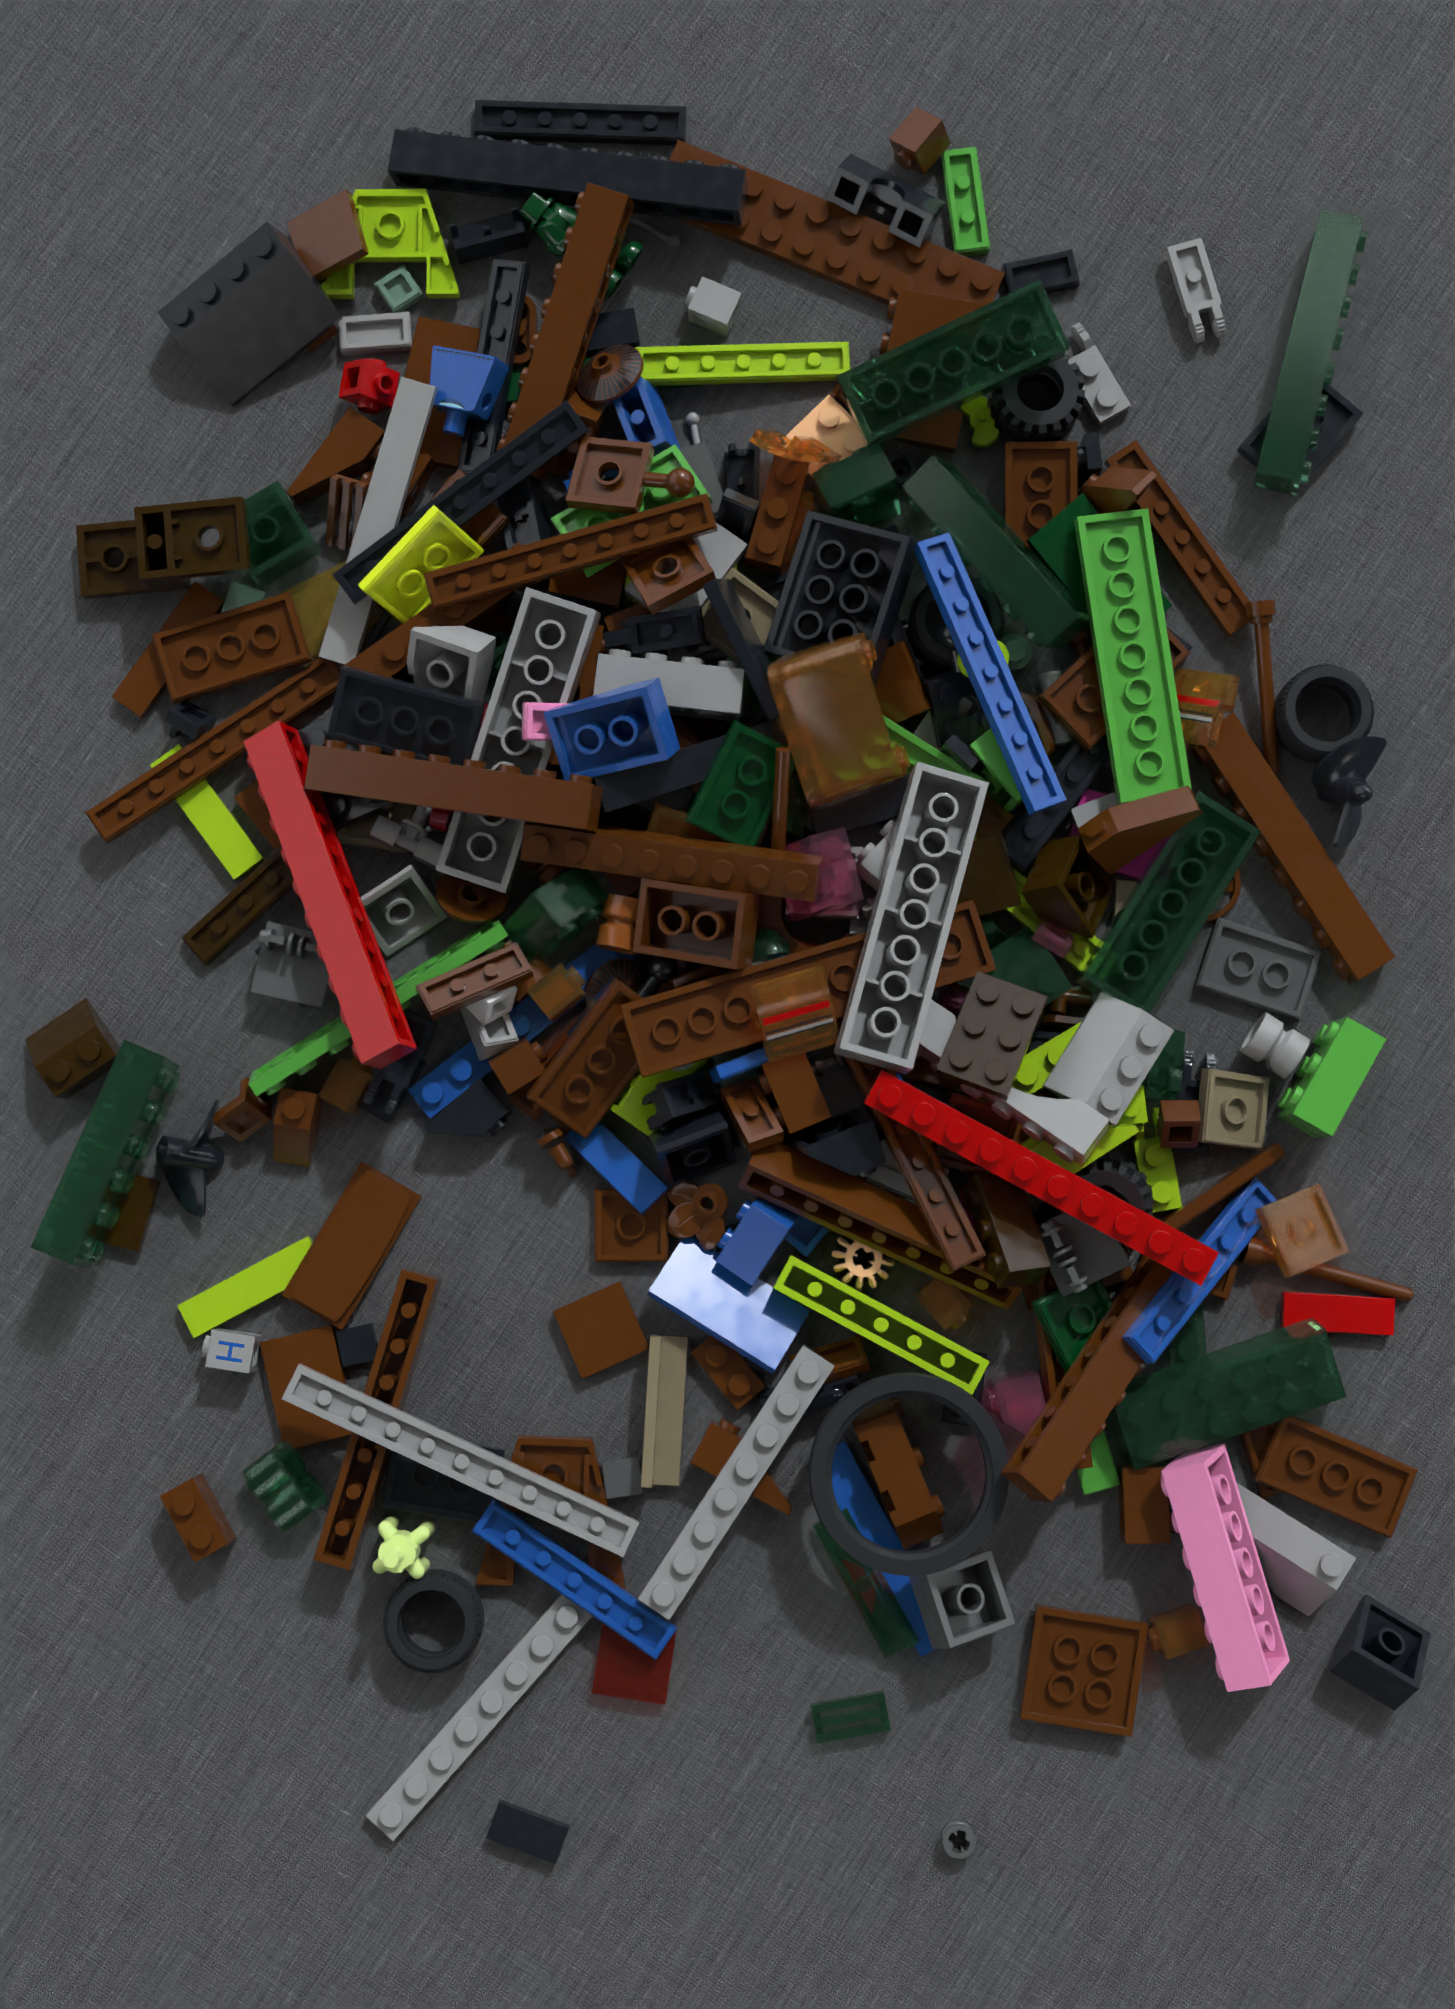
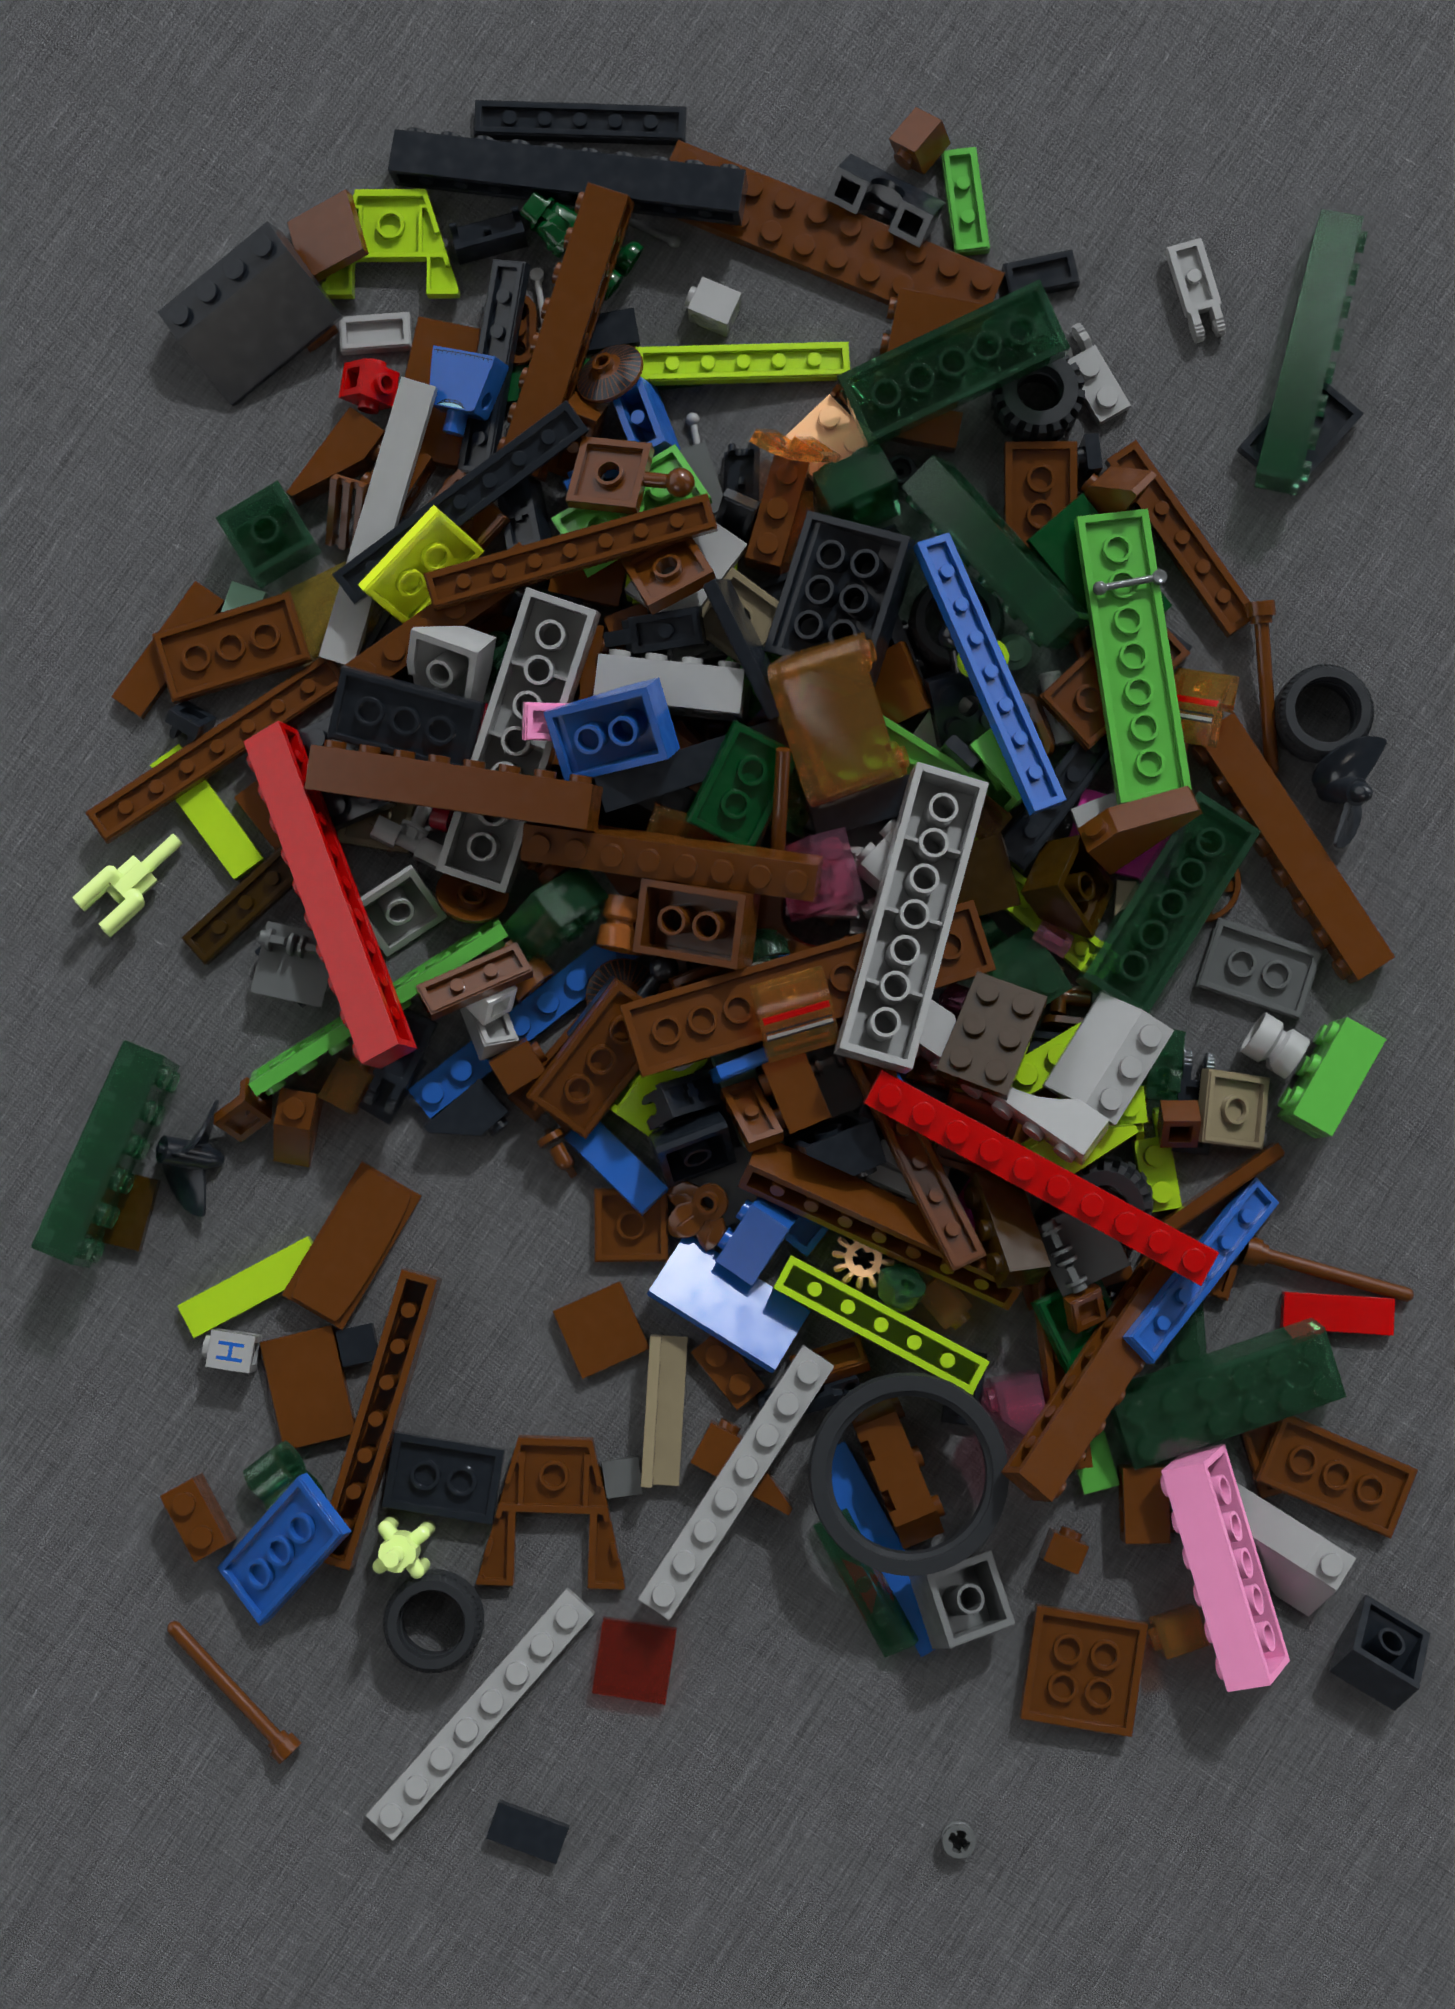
(72, 1050): dark brown slope -> none
(125, 885): none -> yellowish green plant
(163, 548): dark brown bracket -> none
(280, 1742): none -> reddish brown piece
(284, 1549): none -> blue tile
(399, 290): sand green tile -> none
(460, 1460): light grey plate -> none
(537, 277): none -> light grey hinge
(558, 991): clear orange brick -> none
(574, 1579): blue tile -> none
(853, 1731): clear green tile -> none
(900, 1287): none -> clear green piece
(980, 422): lime piece -> none
(1064, 1549): none -> reddish brown plate
(1084, 1308): none -> reddish brown tile
(1157, 578): none -> dark grey hinge
(1302, 1230): clear orange tile -> none

